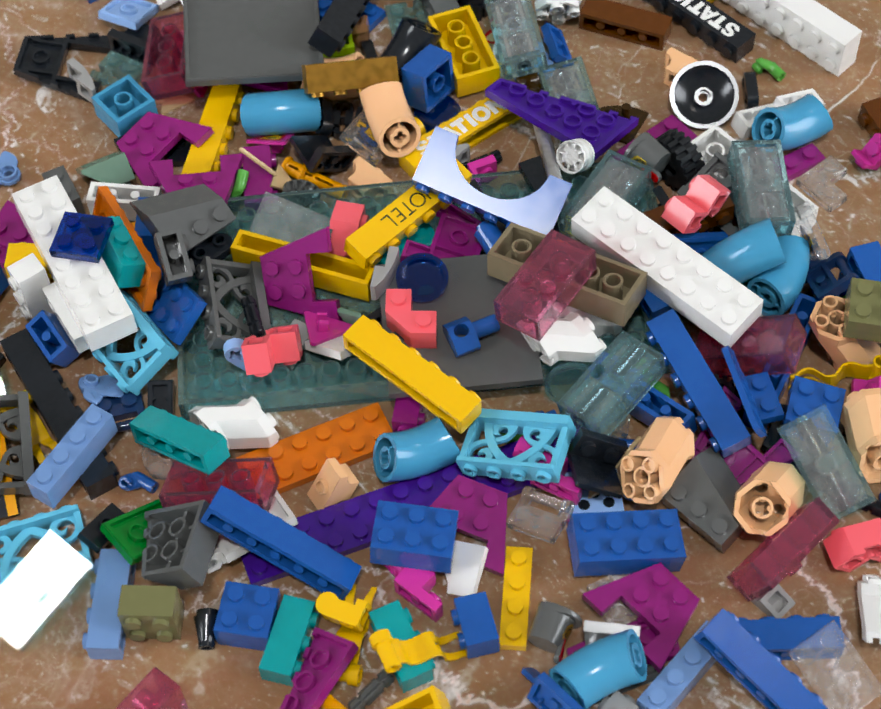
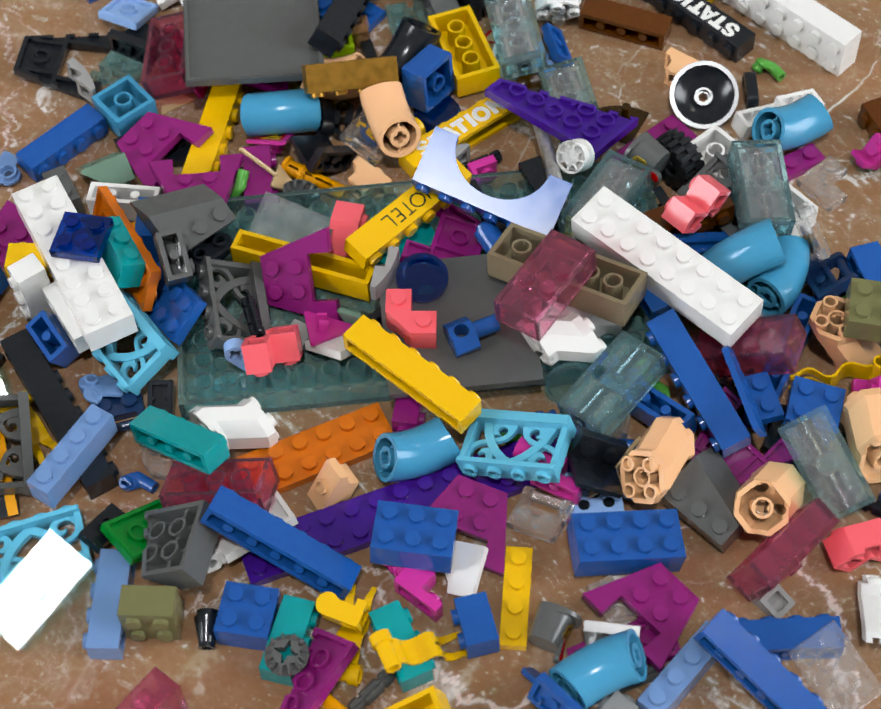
(62, 142): none -> blue brick
(292, 664): none -> dark grey gear

